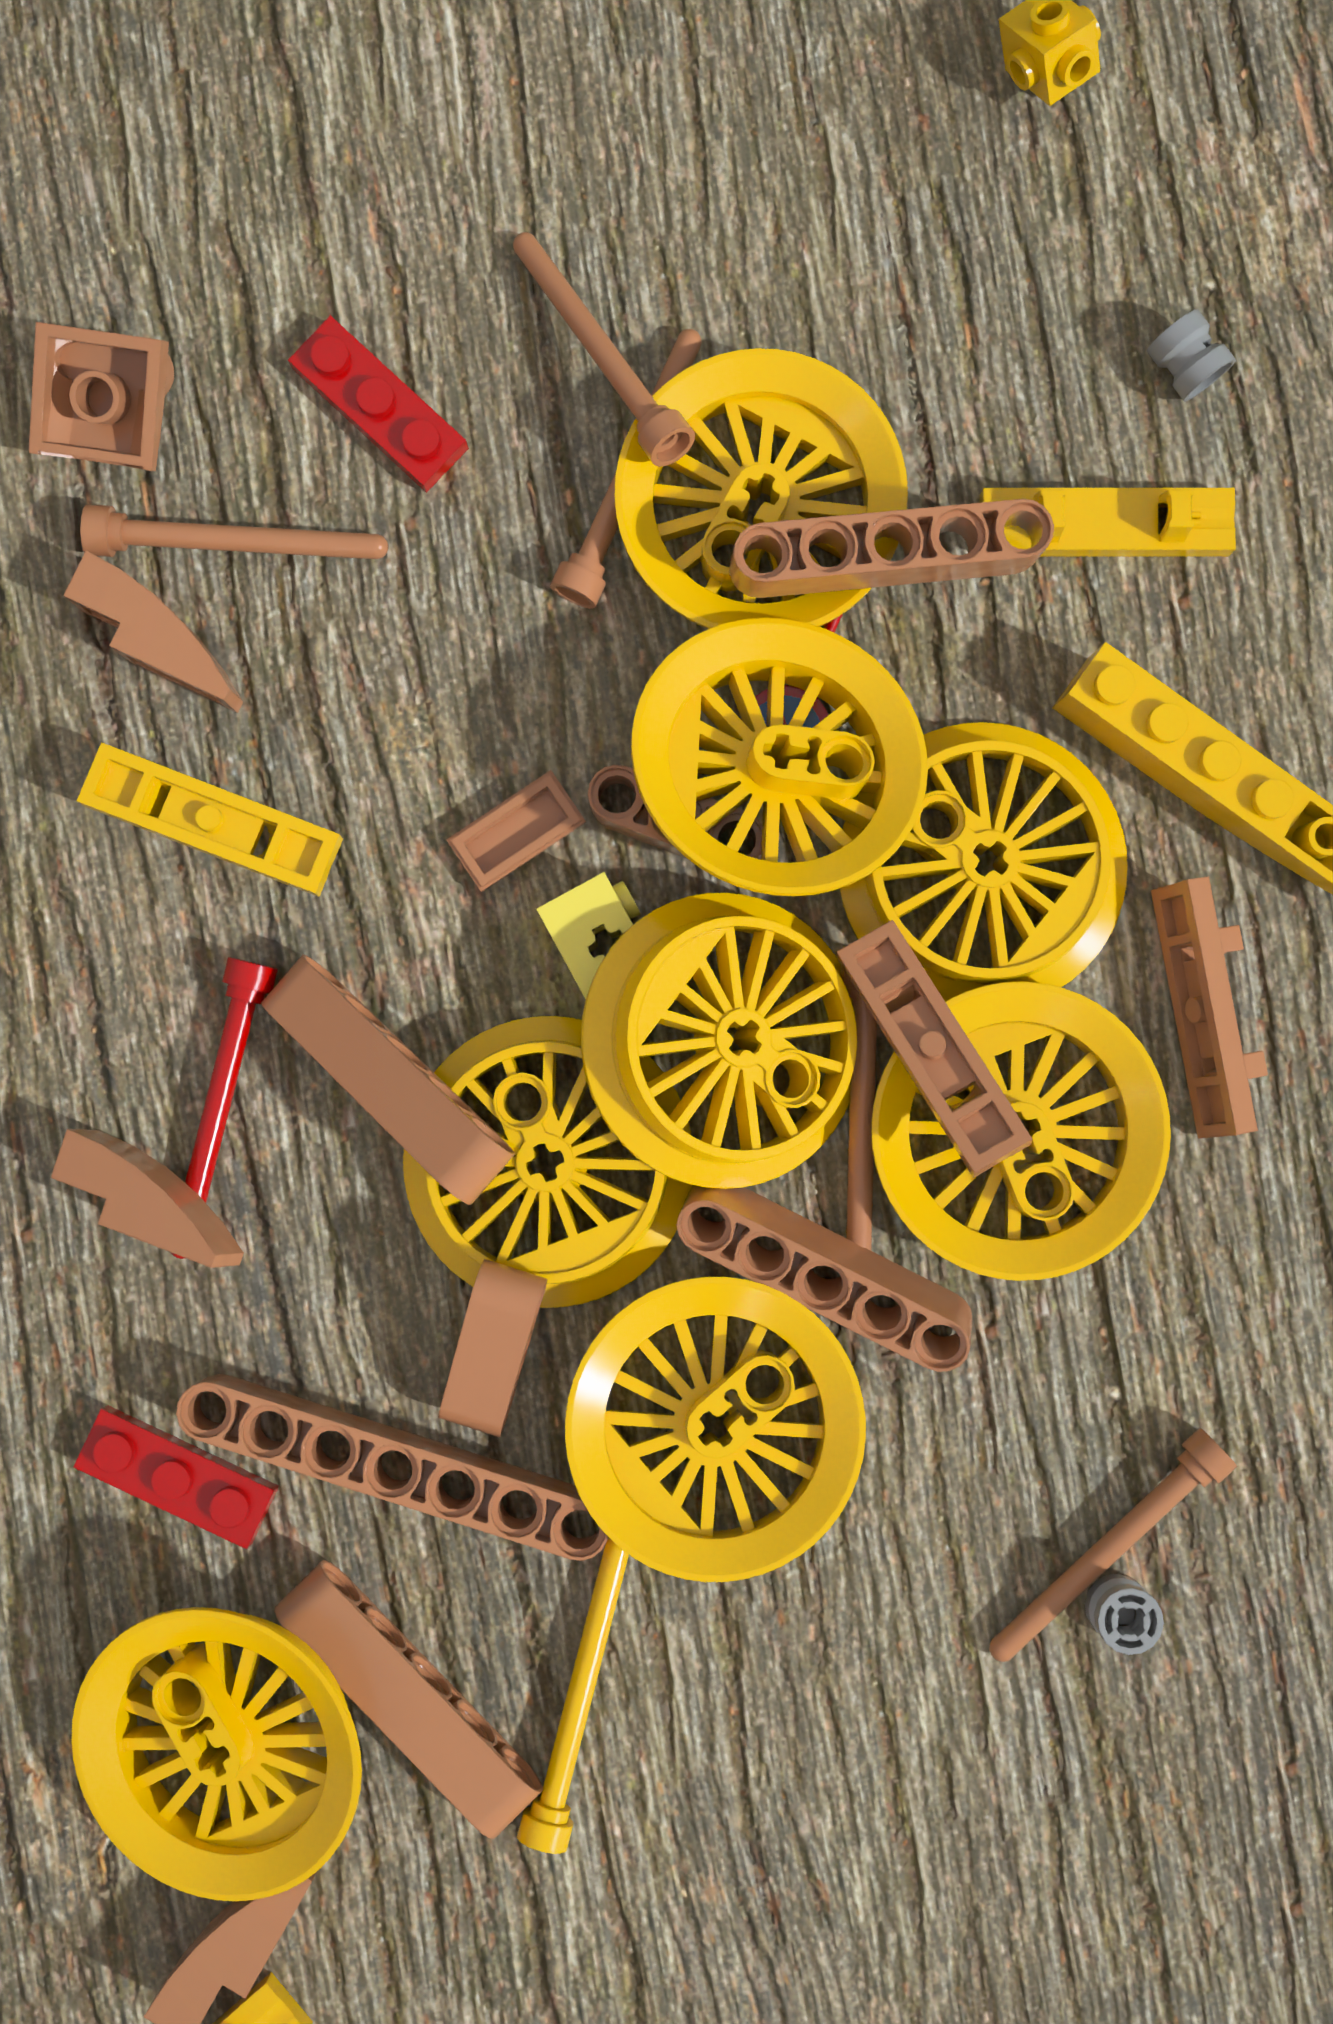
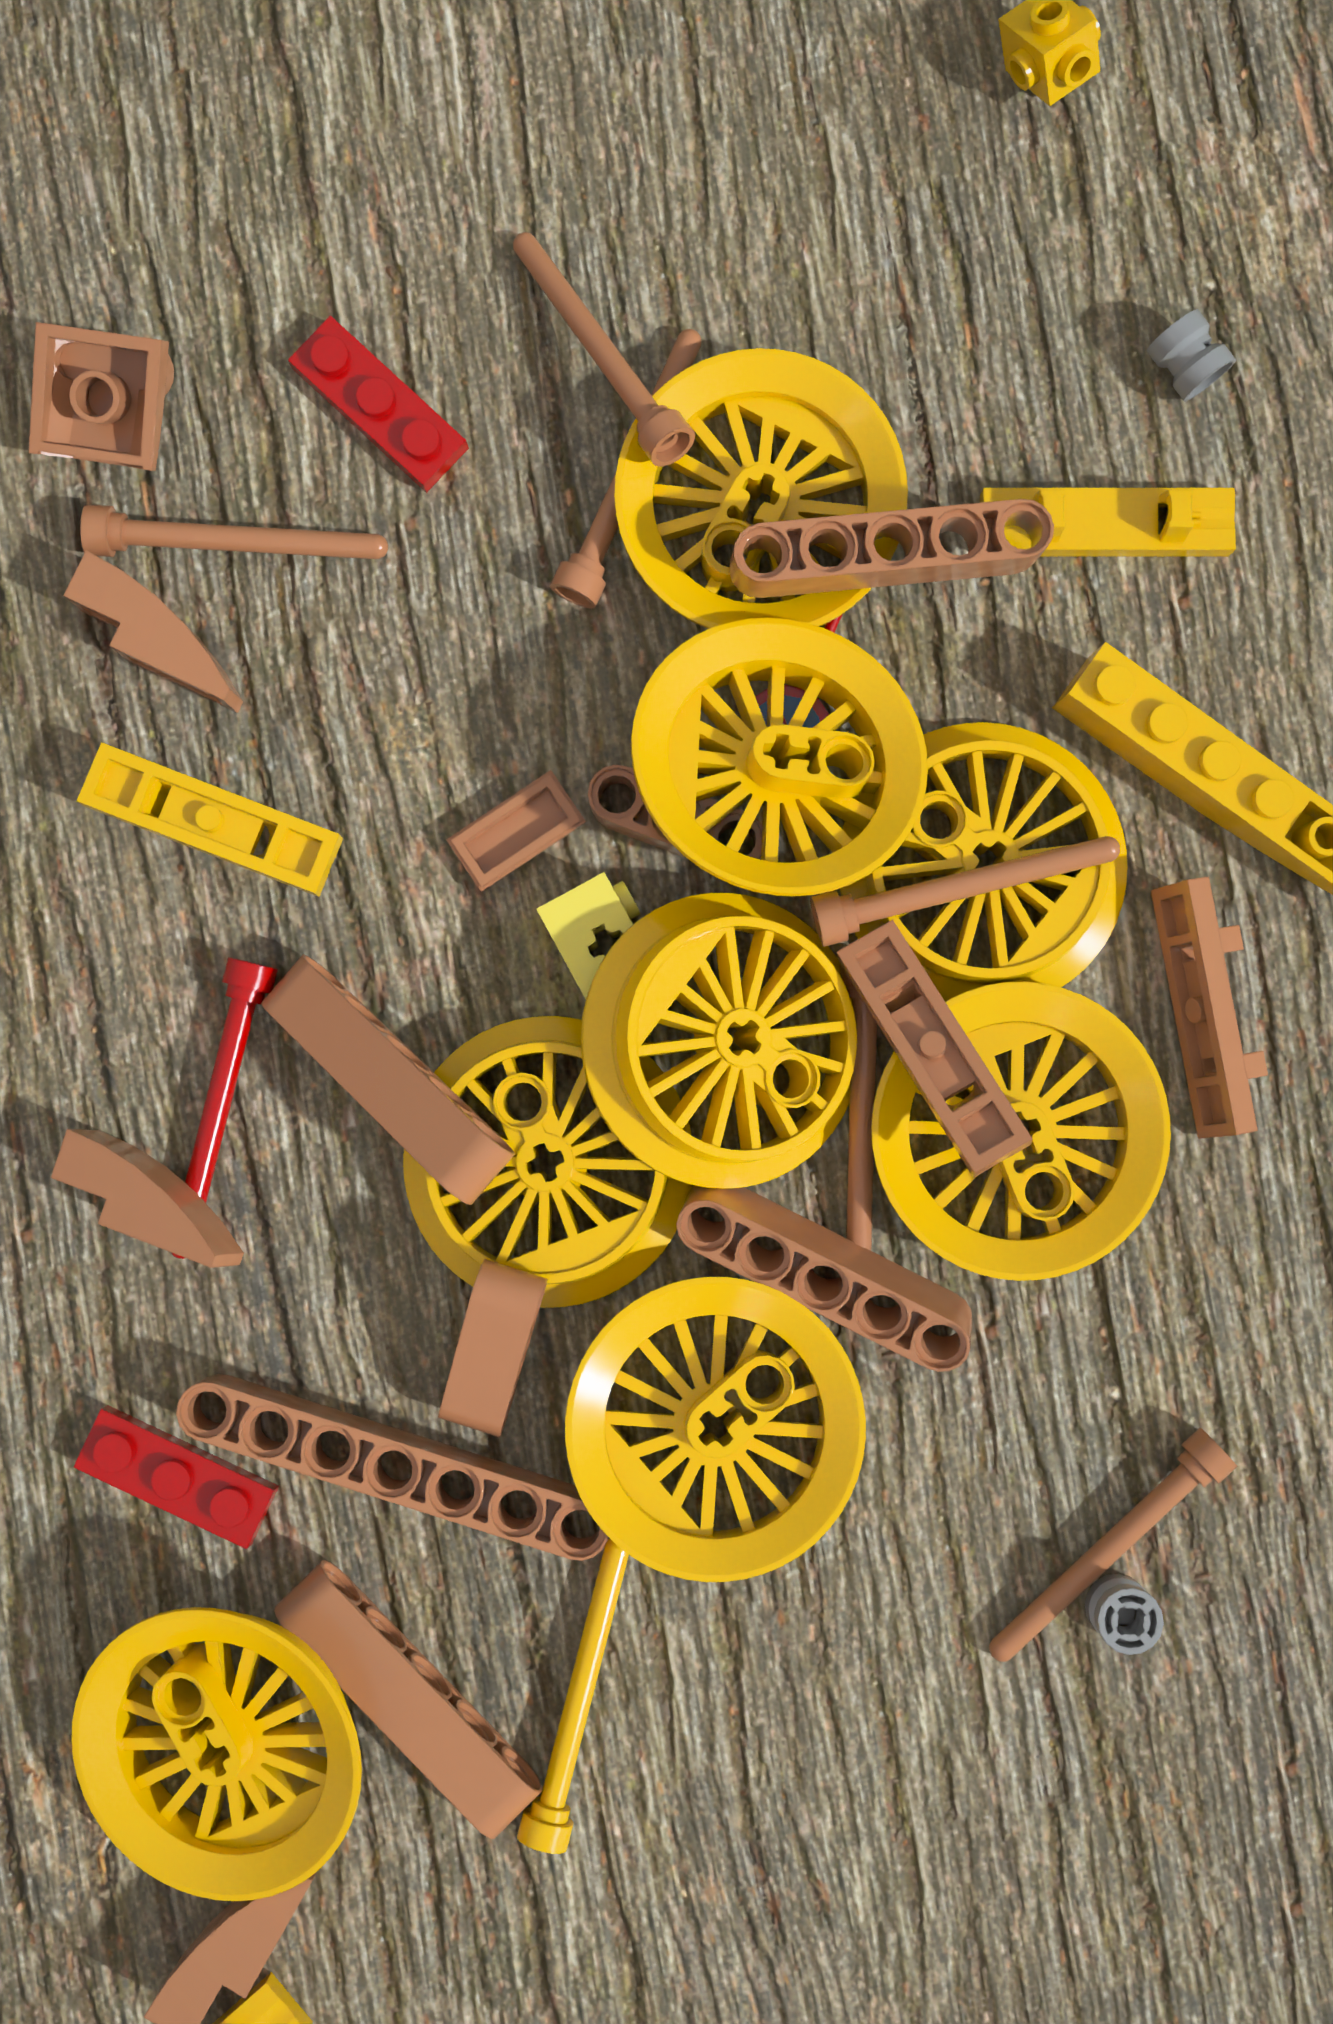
(841, 915): none -> nougat piece

